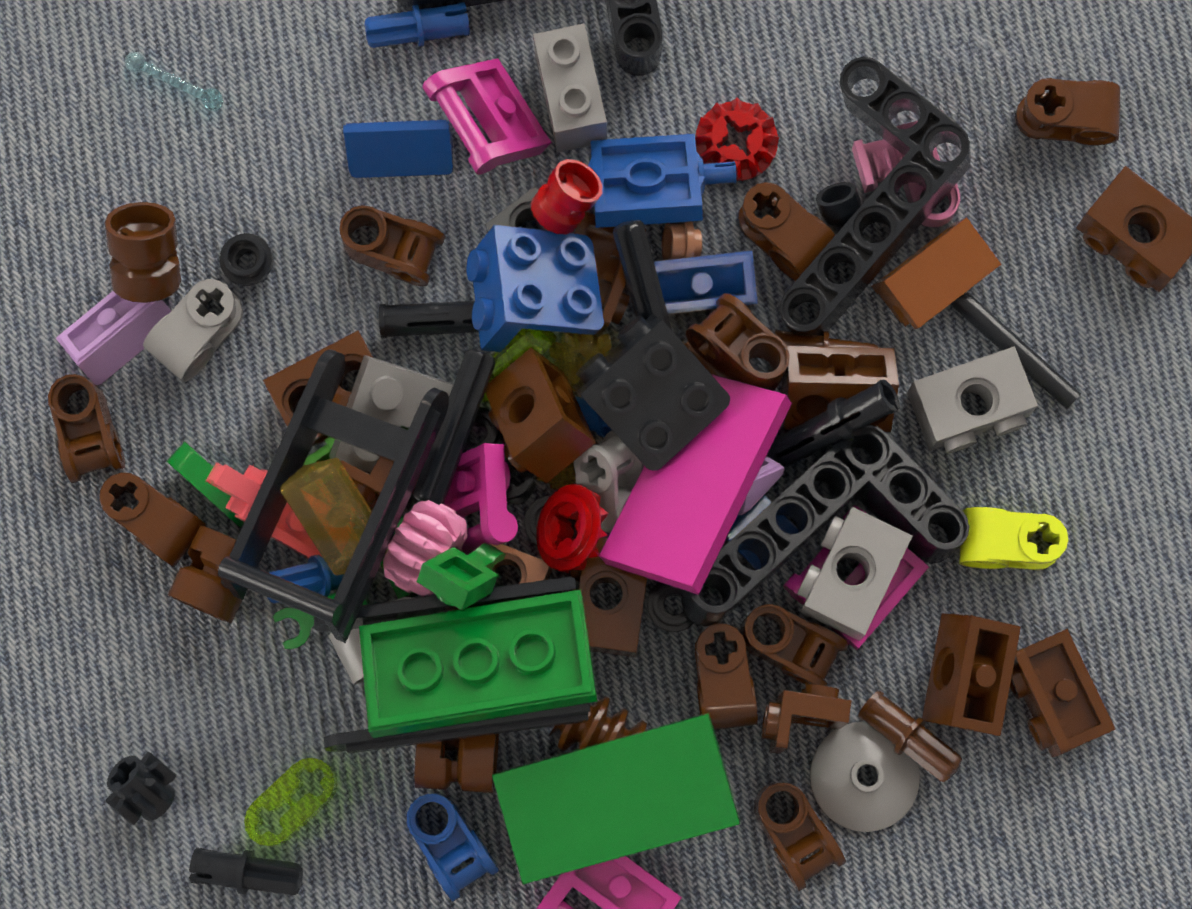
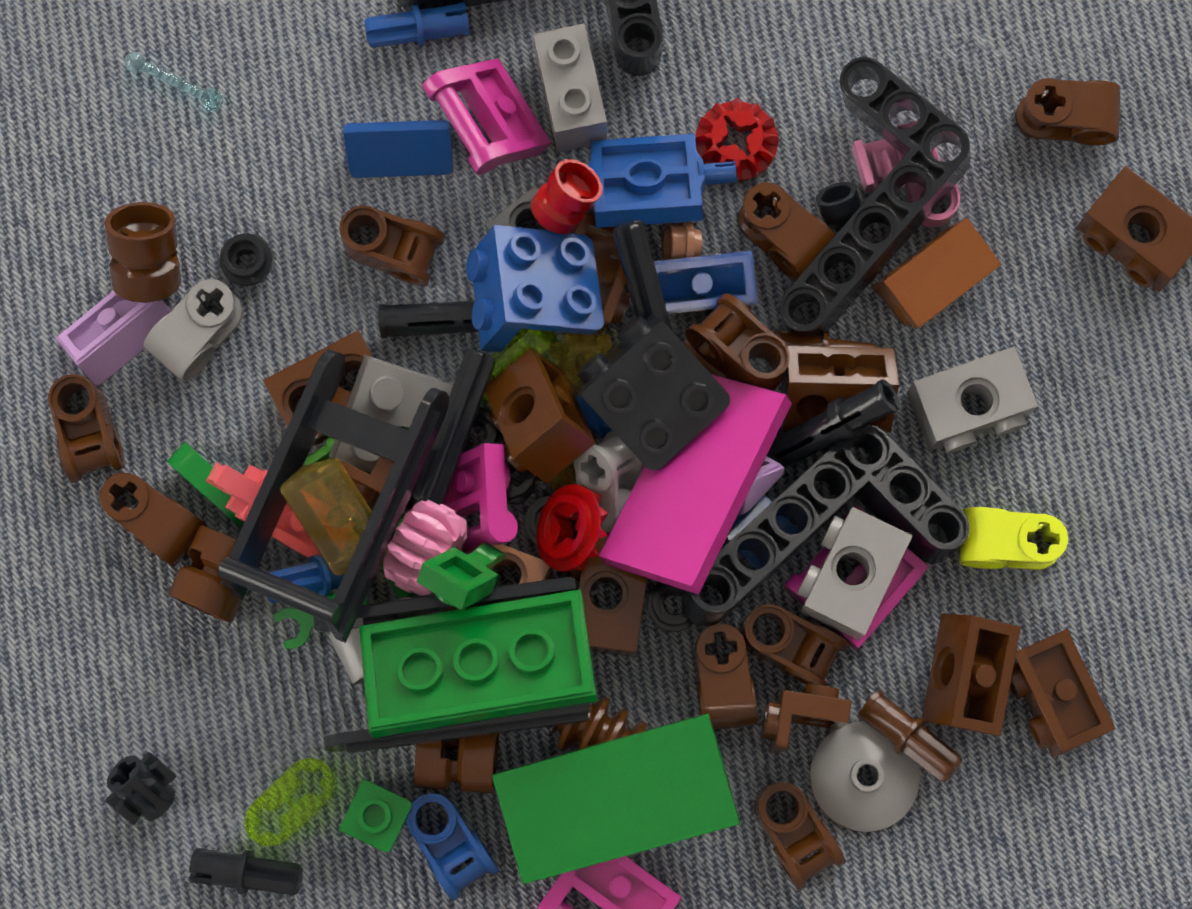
(376, 816): none -> green bracket
(1004, 338): black bar -> none

